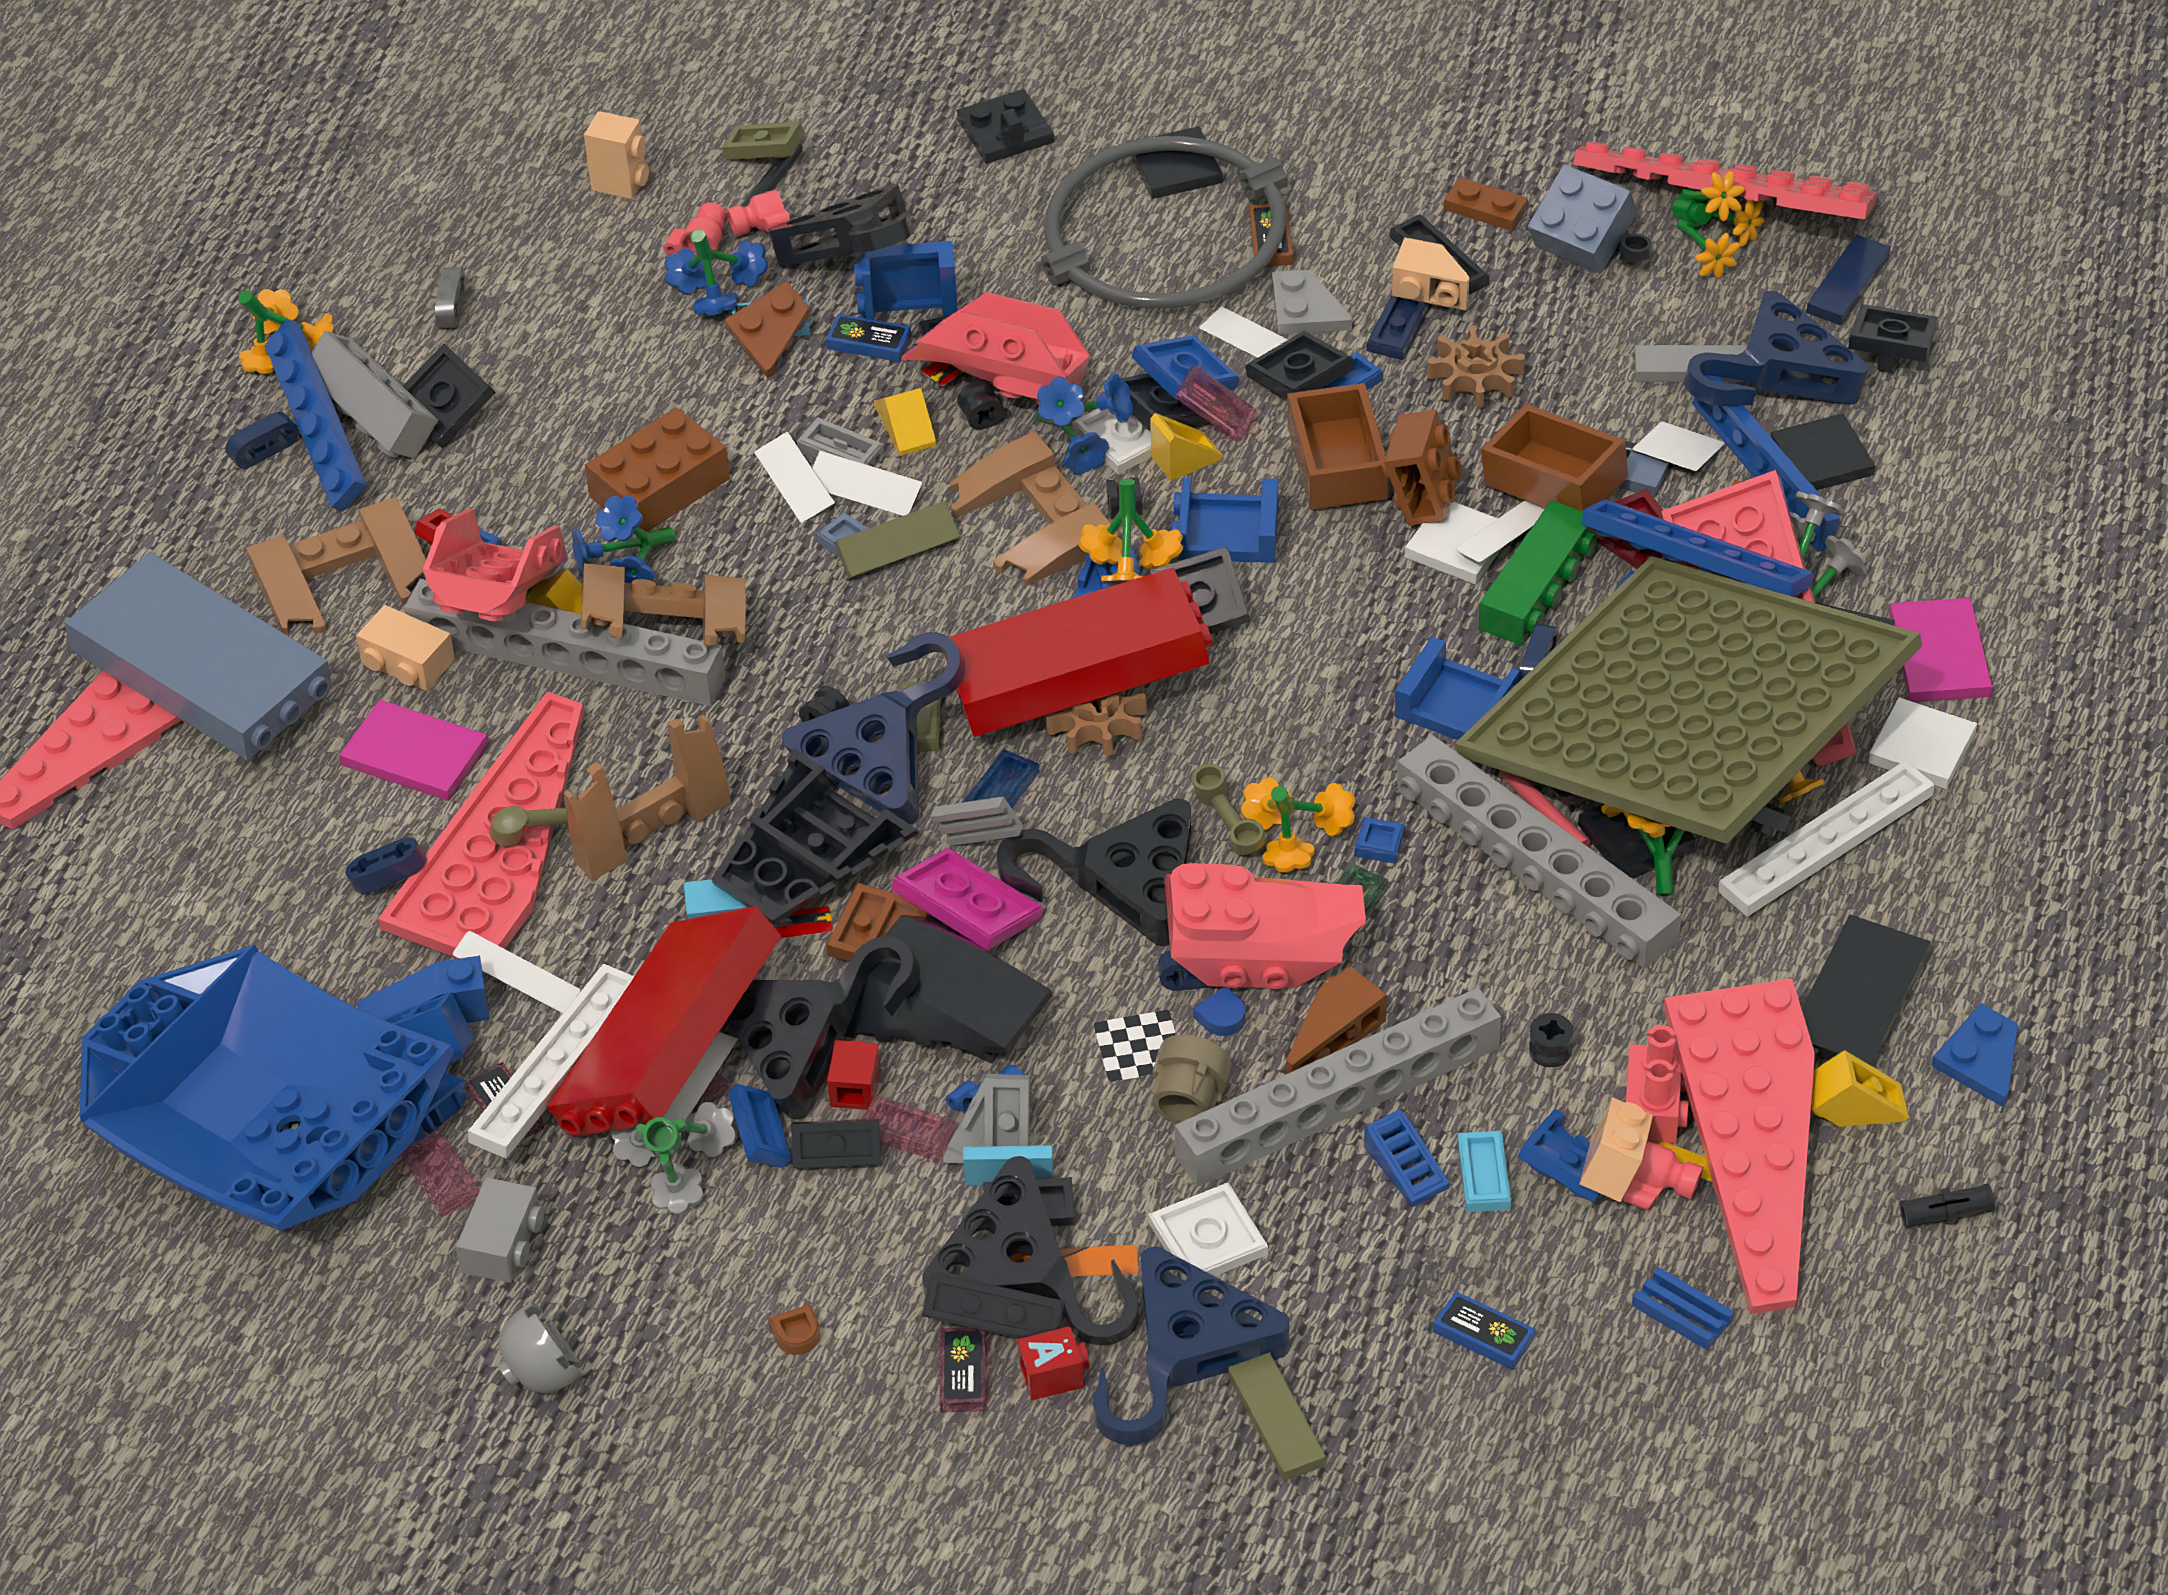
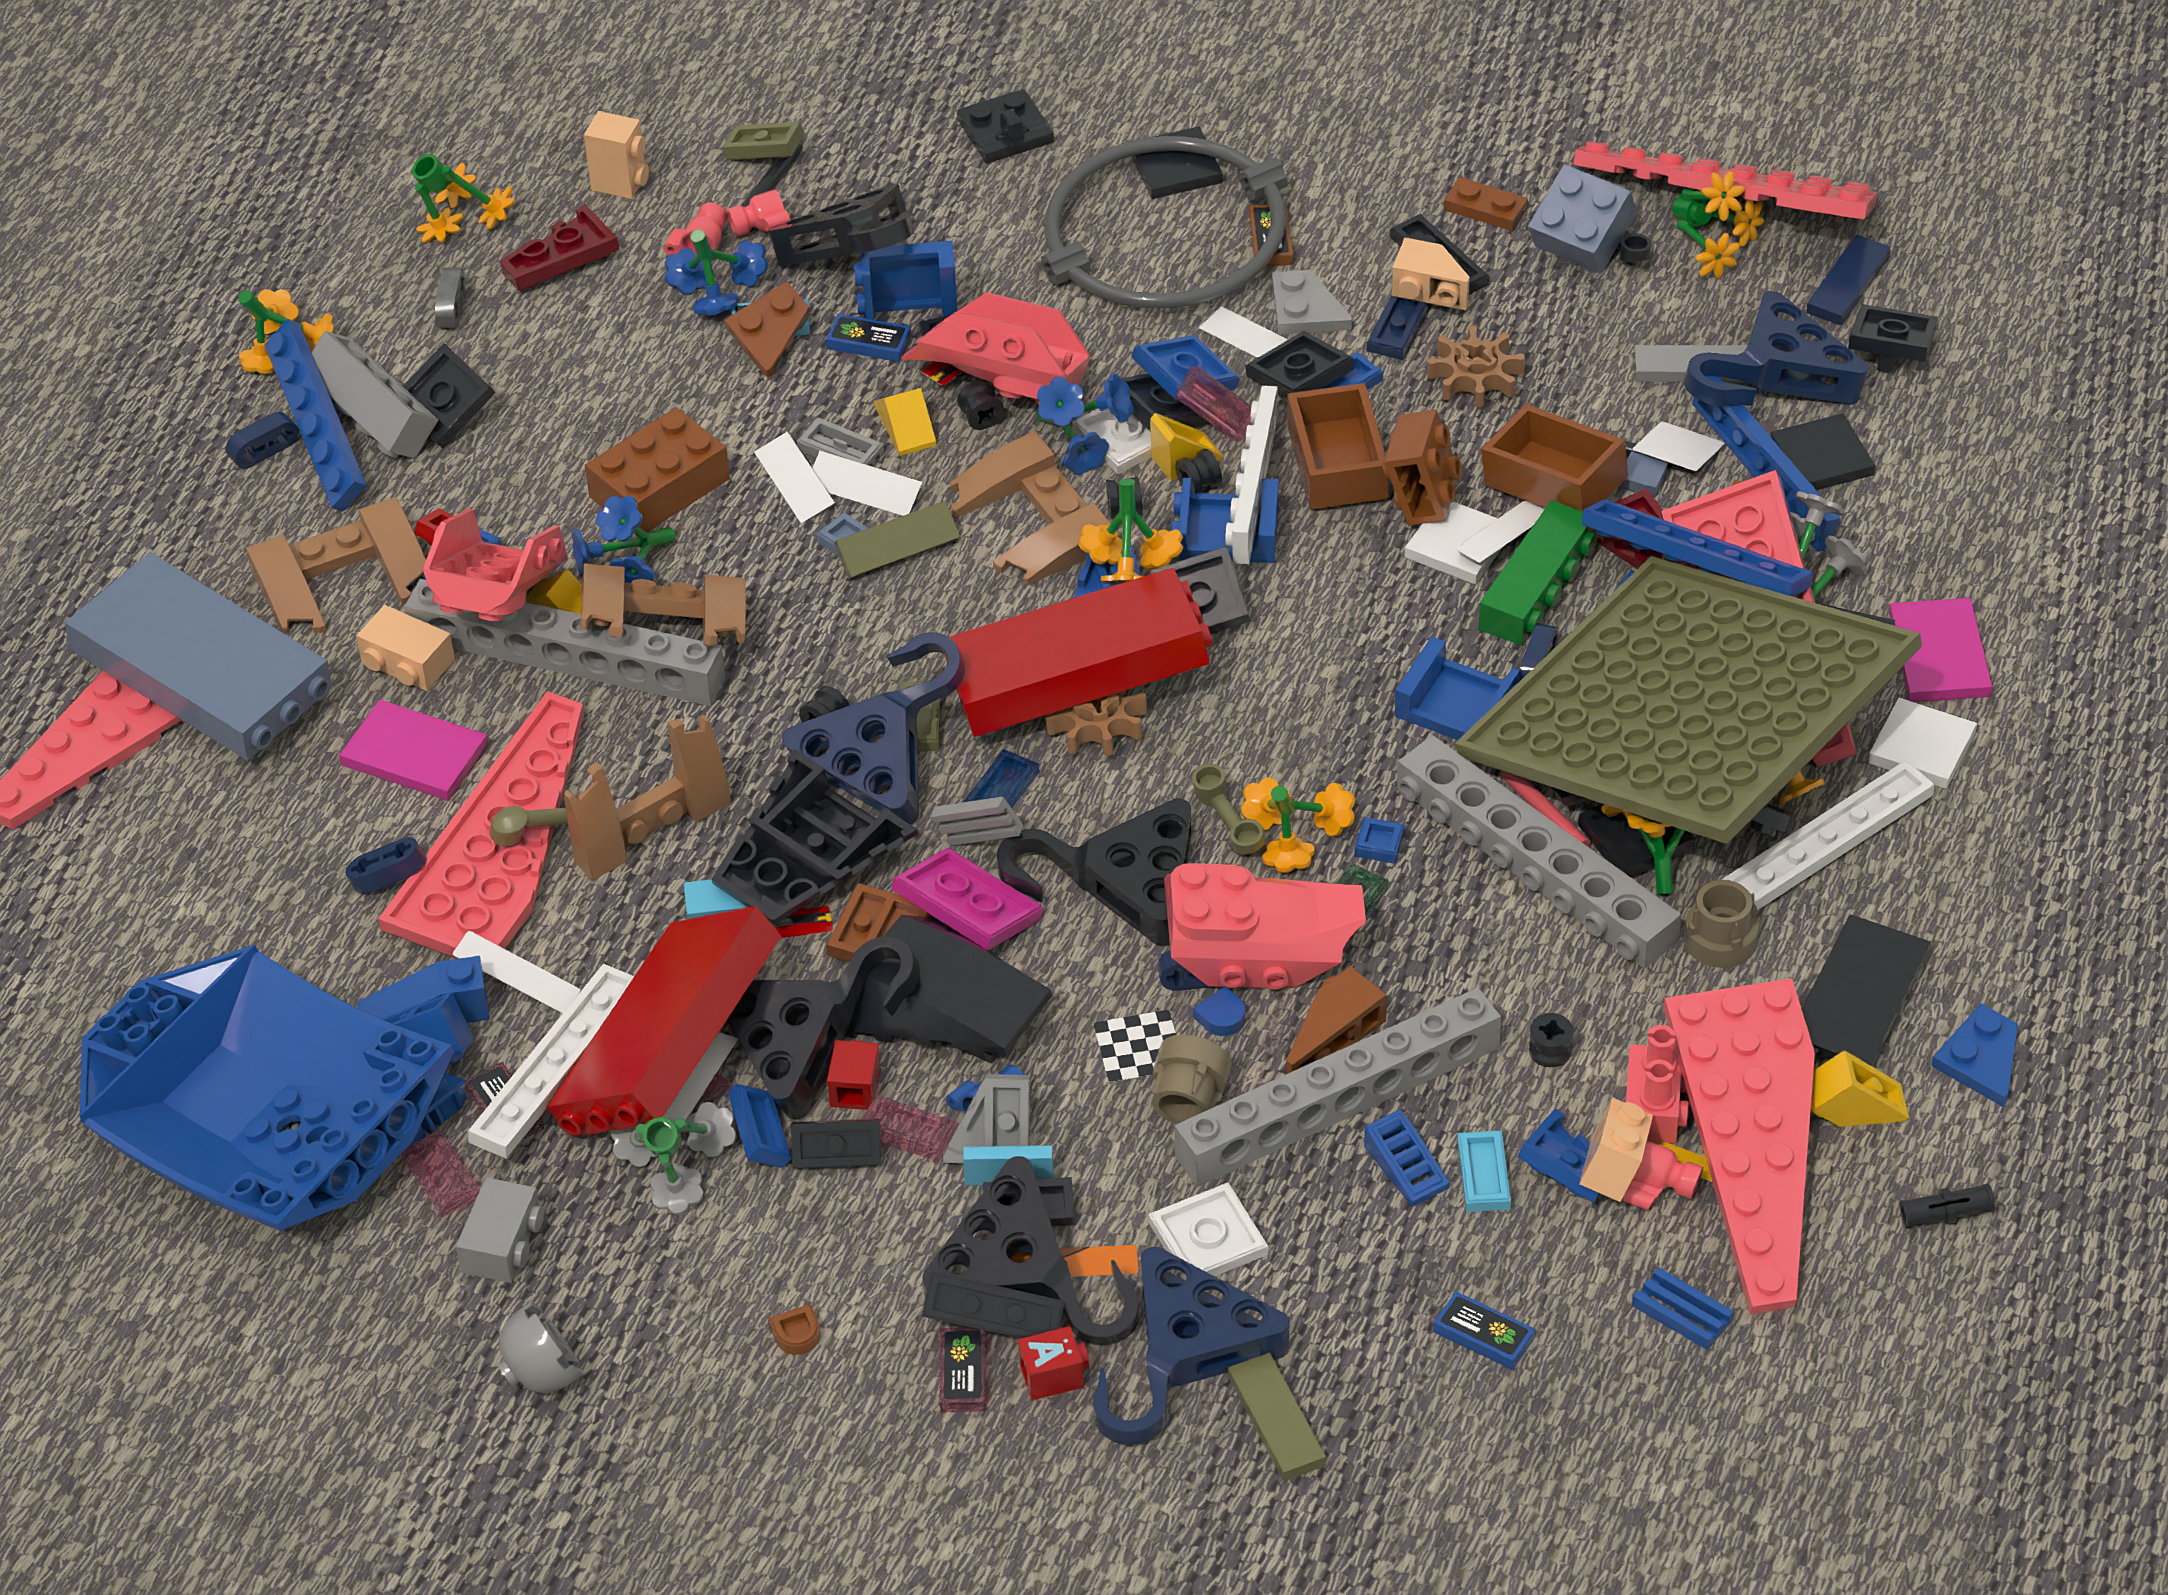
(449, 185): none -> plant
(566, 248): none -> dark red wing
(1201, 469): none -> black wheel
(1254, 468): none -> white plate
(1722, 925): none -> dark tan piece

